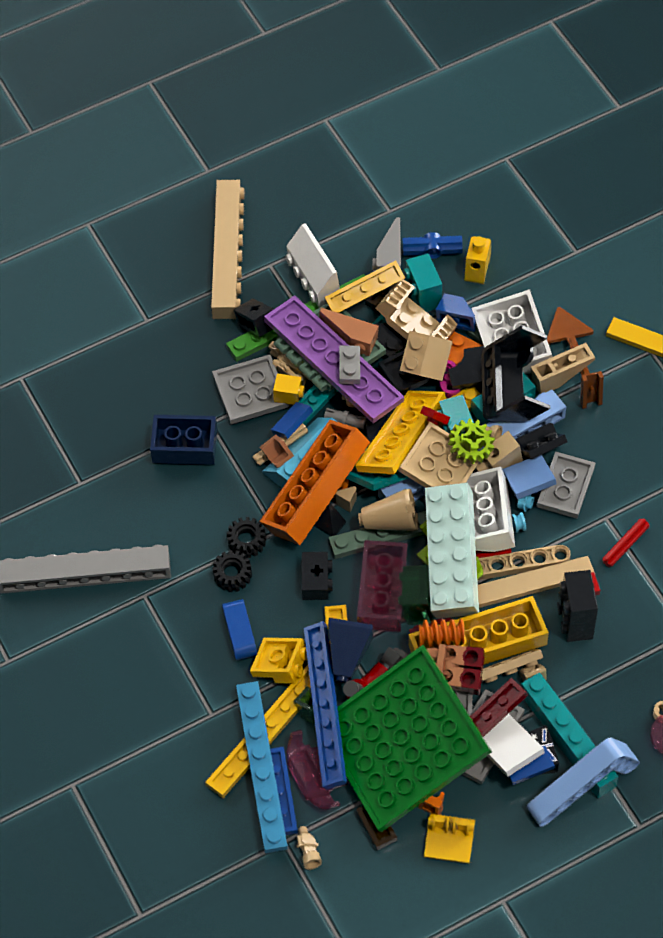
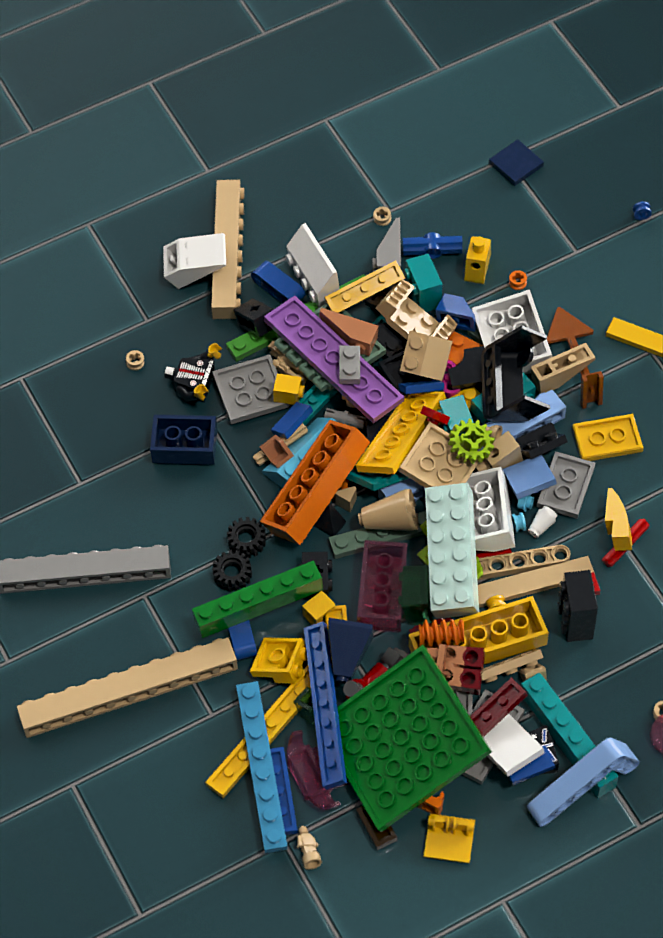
(127, 687): none -> tan brick
(132, 355): none -> tan bush
(193, 258): none -> white slope
(194, 374): none -> torso
(257, 599): none -> green brick
(277, 282): none -> blue beam
(317, 608): none -> yellow panel
(378, 220): none -> tan bush
(421, 386): none -> blue tile
(495, 601): none -> yellow bush
(516, 162): none -> dark blue tile
(517, 285): none -> orange bush
(542, 521): none -> white cone
(607, 437): none -> yellow tile
(617, 522): none -> yellow slope
(642, 210): none -> blue bush

